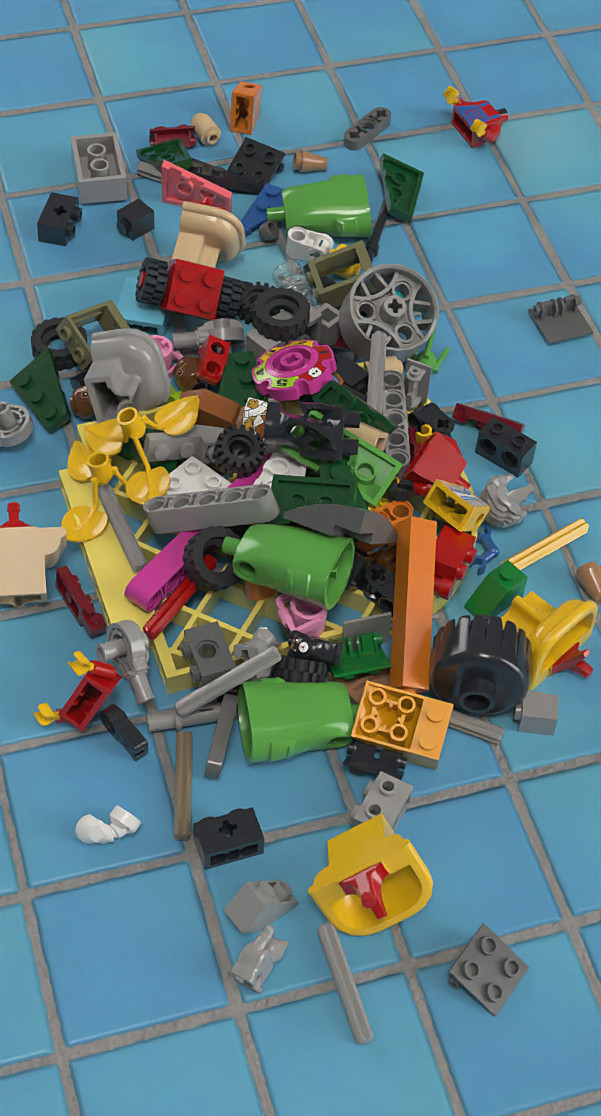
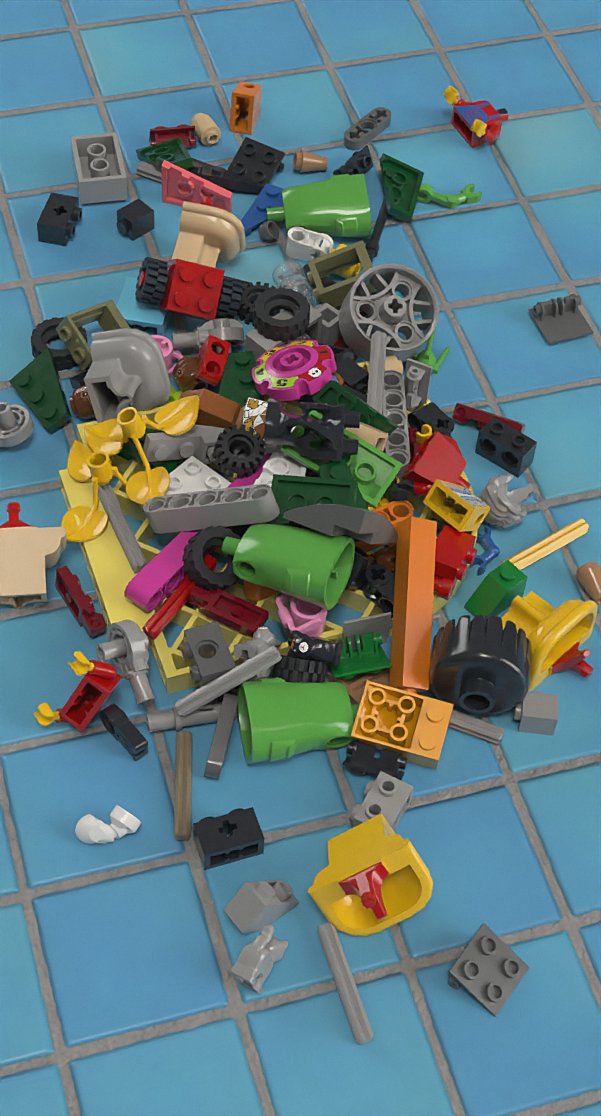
(229, 610): none -> dark red hinge
(358, 164): none -> black hinge
(450, 201): none -> bright green piece

